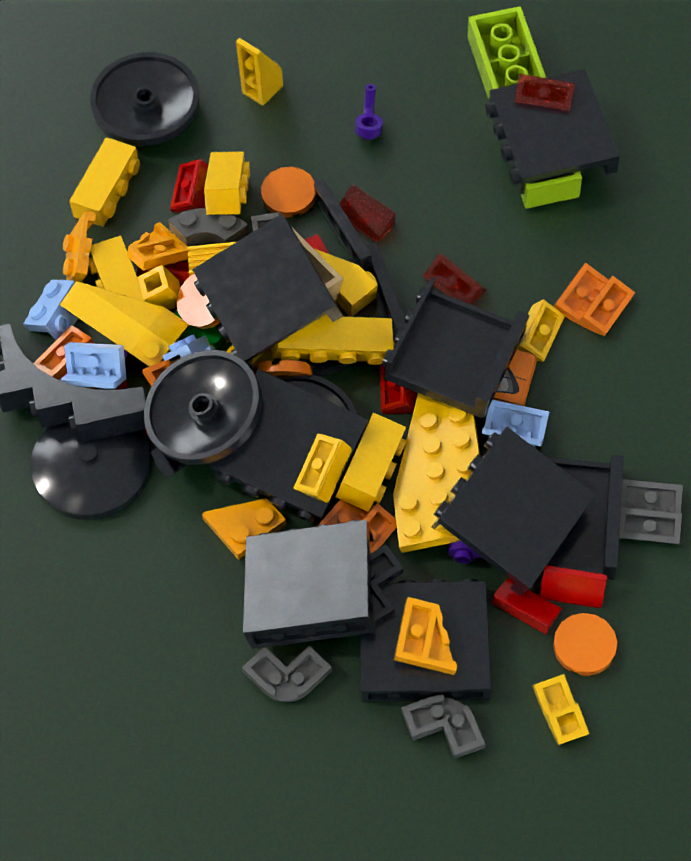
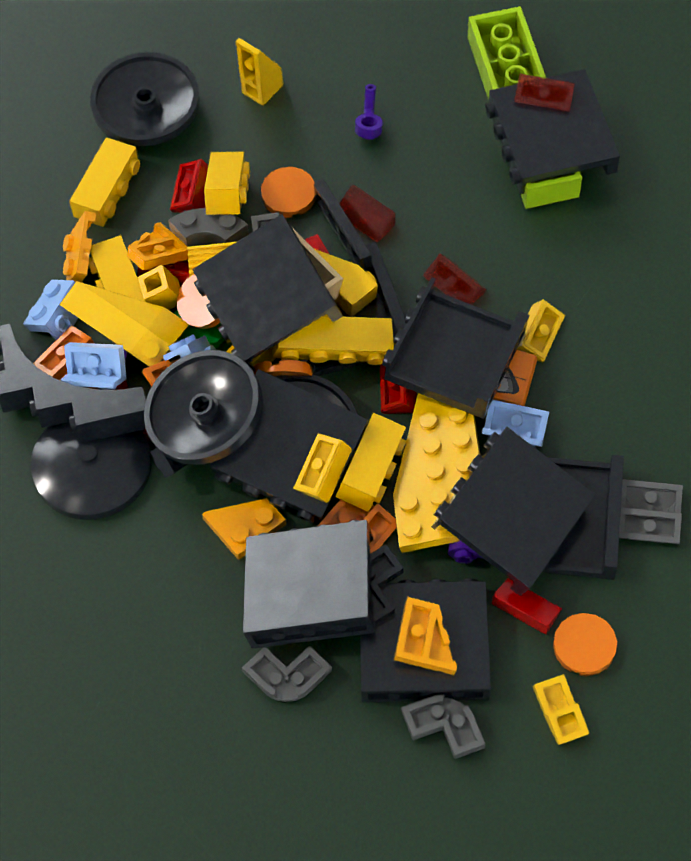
(573, 586): red slope -> none
(594, 300): orange slope -> none

